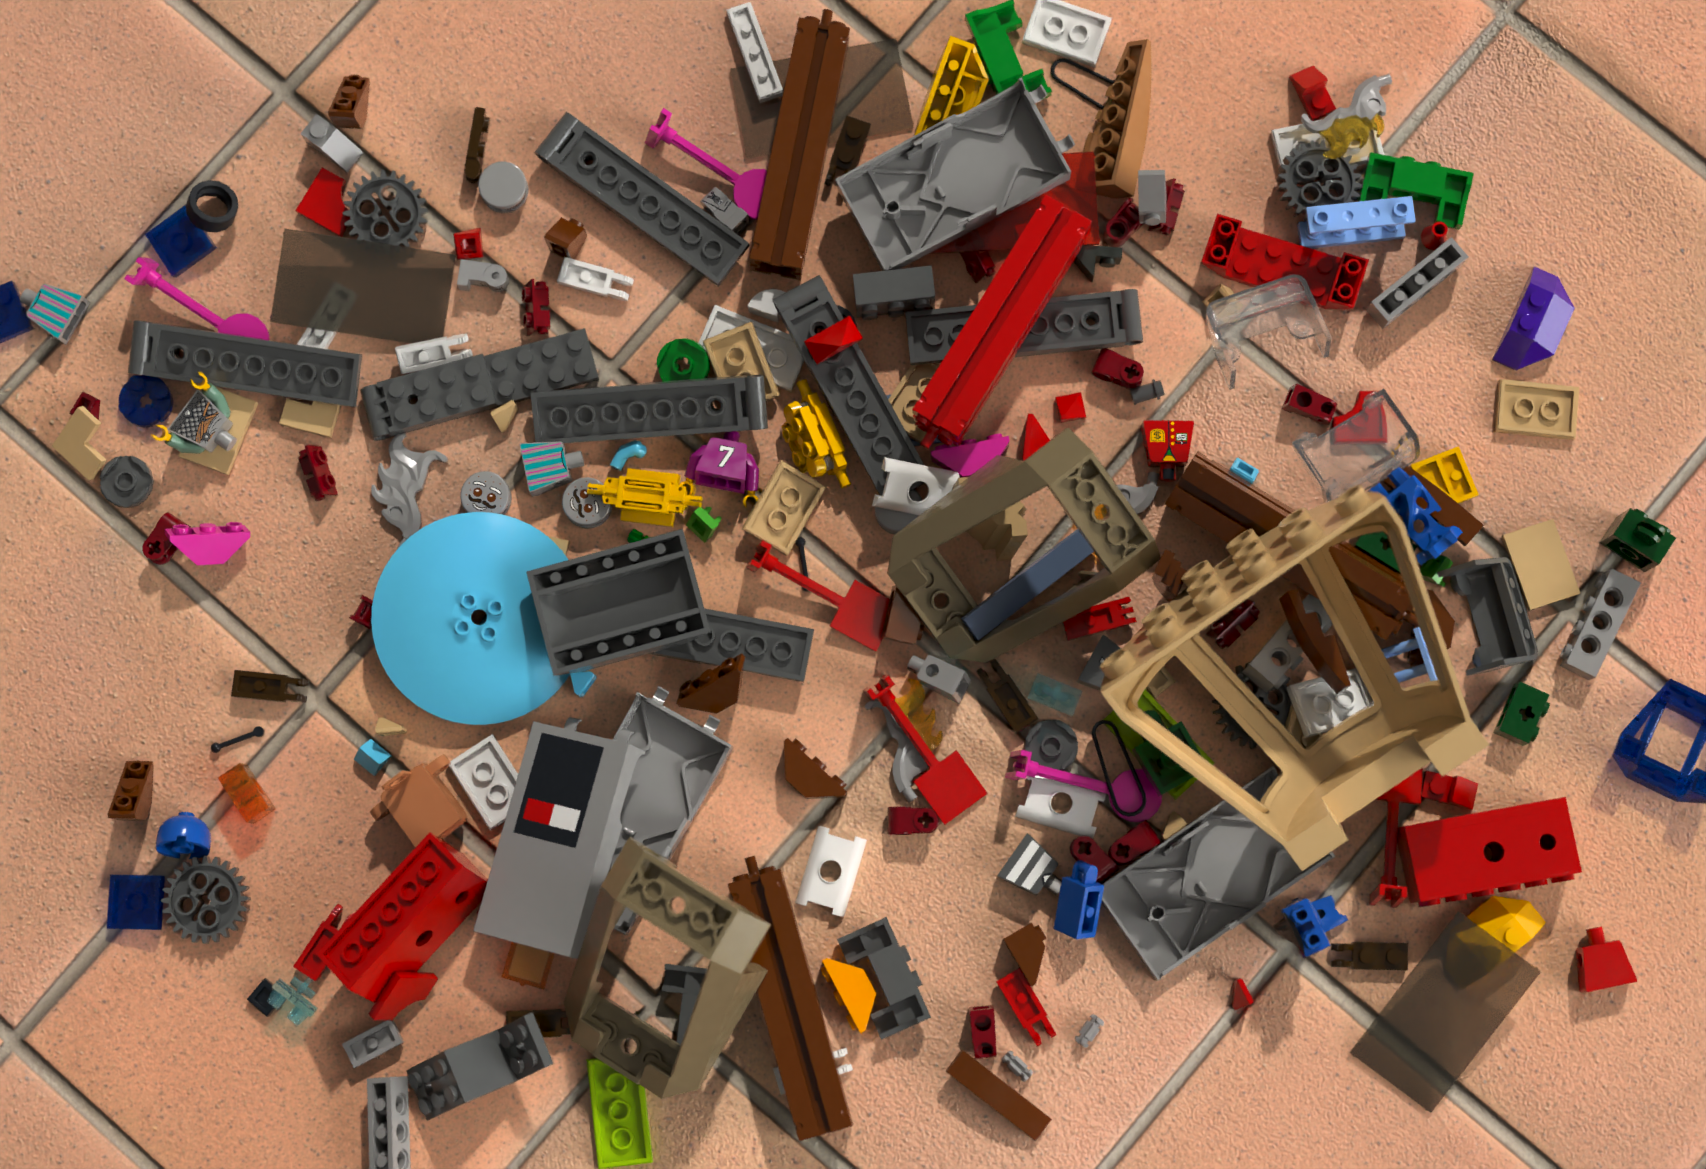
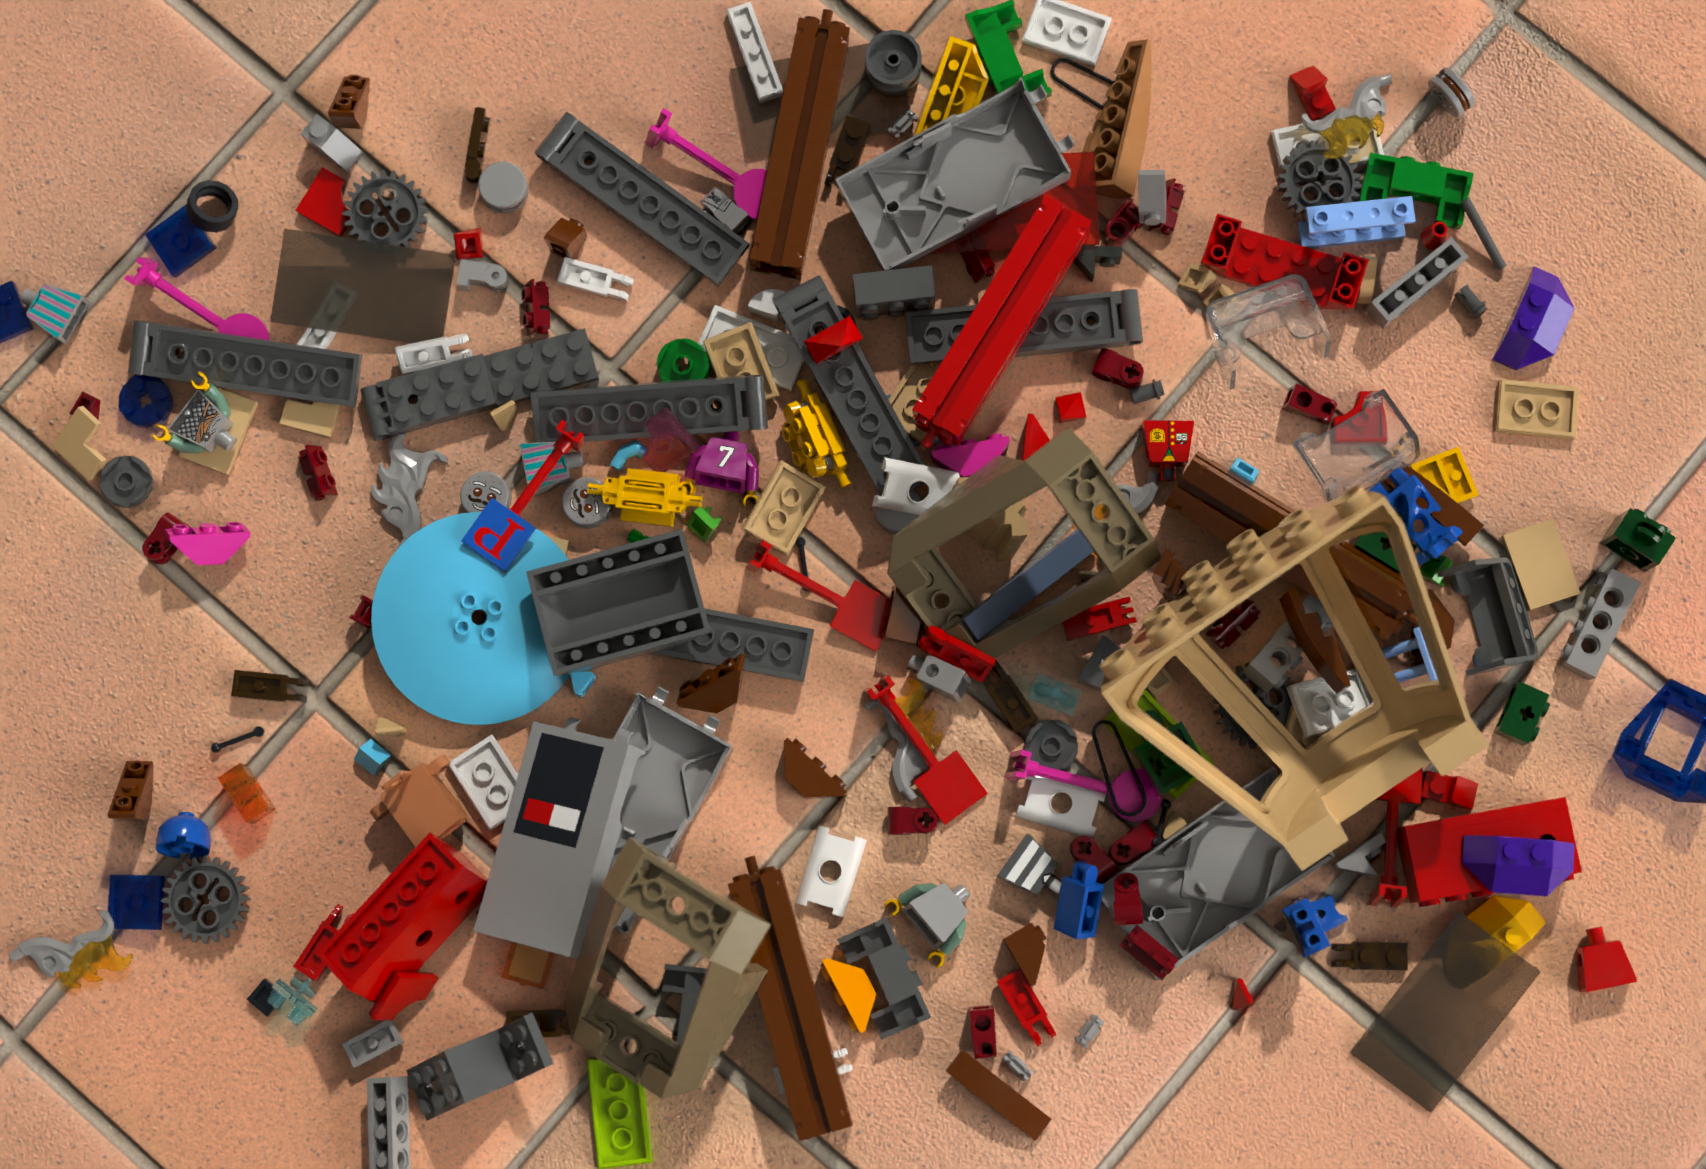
(76, 959): none -> piece
(501, 531): none -> piece
(669, 442): none -> clear pink tile
(896, 48): none -> dark grey wheel
(903, 124): none -> light grey piece
(936, 914): none -> light grey torso
(957, 653): none -> red hinge
(1127, 900): none -> dark red piece
(1149, 952): none -> dark red hinge
(1165, 804): none -> black hinge
(1196, 278): none -> tan slope
(1356, 861): none -> light grey slope
(1366, 290): none -> tan beam
(1451, 92): none -> light grey head
(1471, 302): none -> dark grey pin
(1483, 233): none -> dark grey bar
(1518, 864): none -> dark purple wedge

